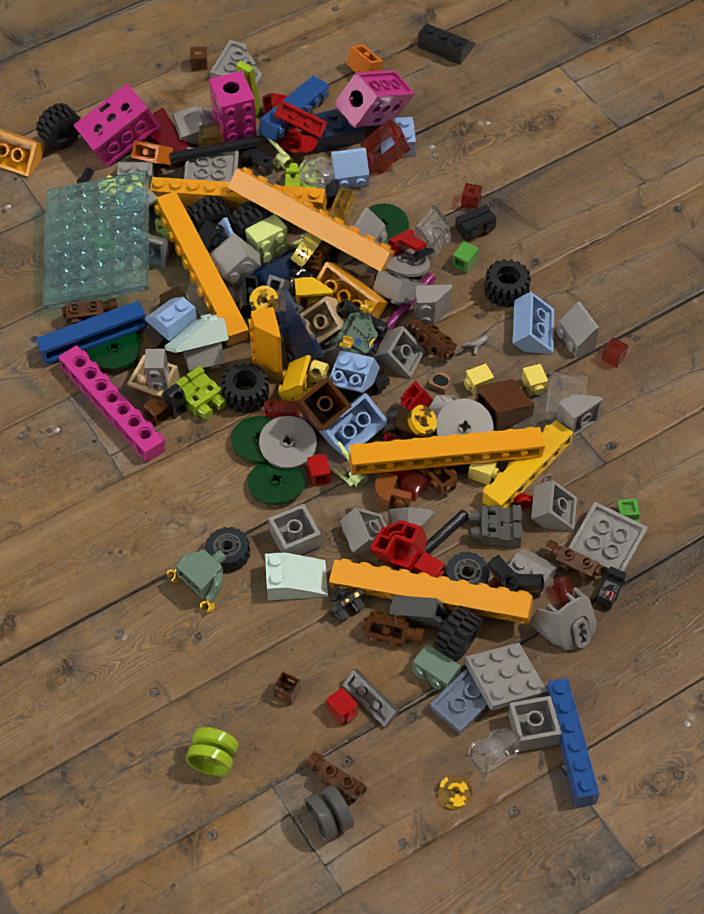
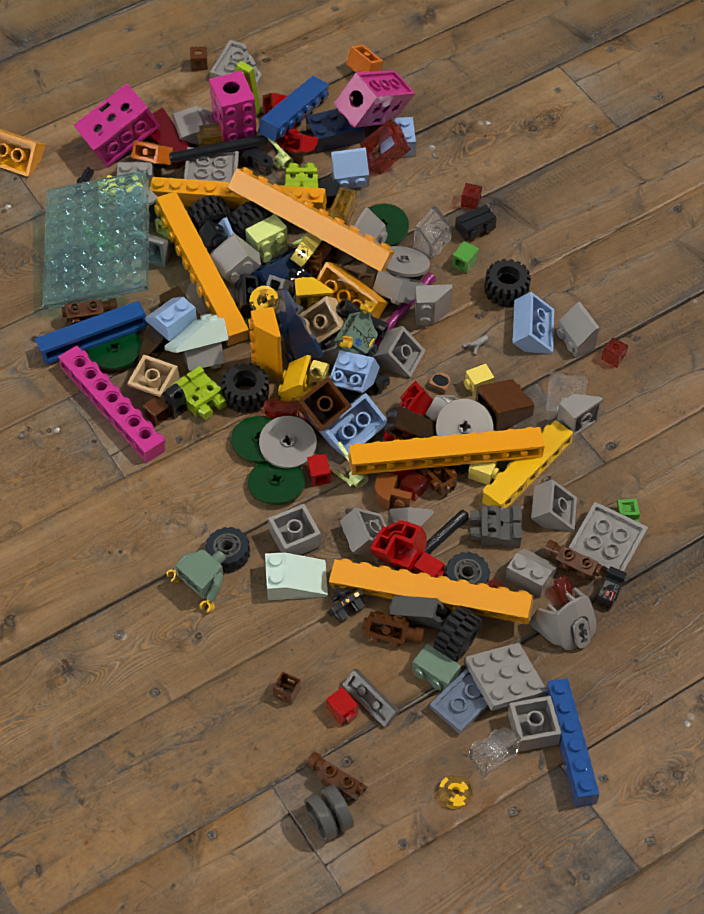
(57, 126): black tyre -> none
(156, 369): light grey brick -> none
(212, 751): lime wheel -> none
(300, 119): red plate -> none
(313, 179): clear plate -> none
(408, 241): red piece -> none
(429, 420): yellow piece -> none
(433, 339): reddish brown brick -> none
(444, 43): black slope -> none
(504, 573): black piece -> none
(524, 500): red plate -> none
(534, 380): light yellow brick -> none

